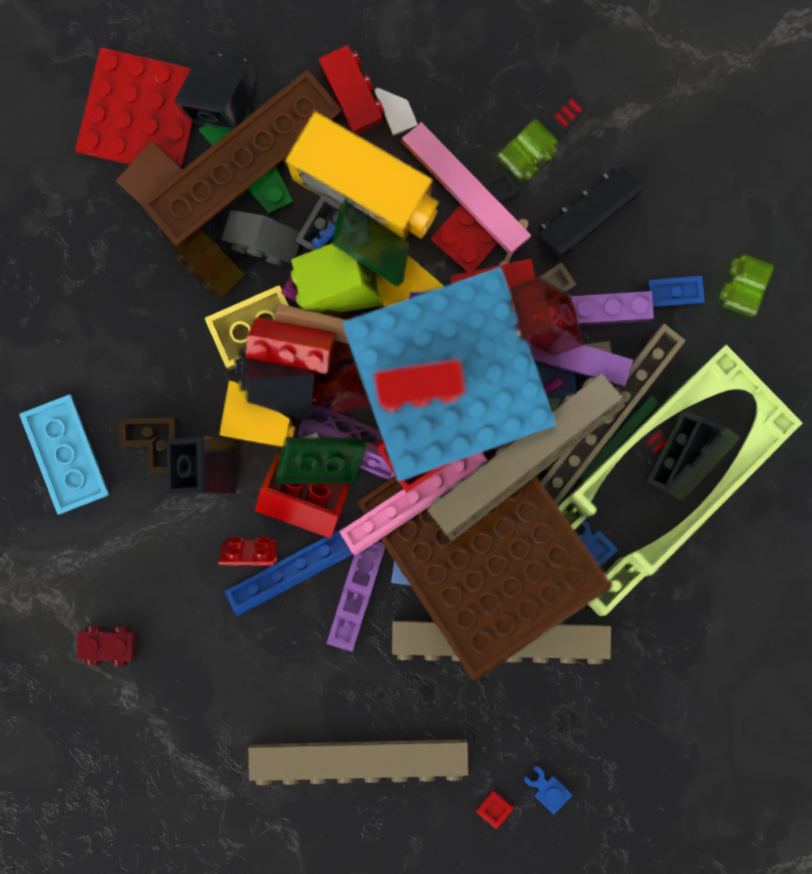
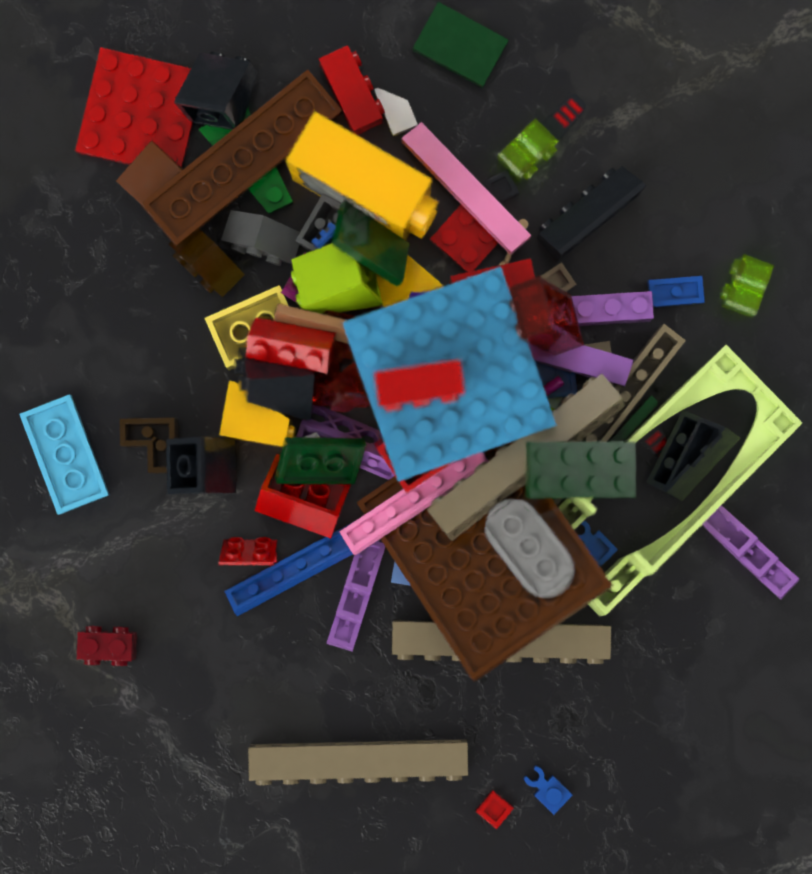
(460, 44): none -> dark green tile
(529, 548): none -> light grey tile
(580, 469): none -> dark green plate
(751, 552): none -> medium lavender slope

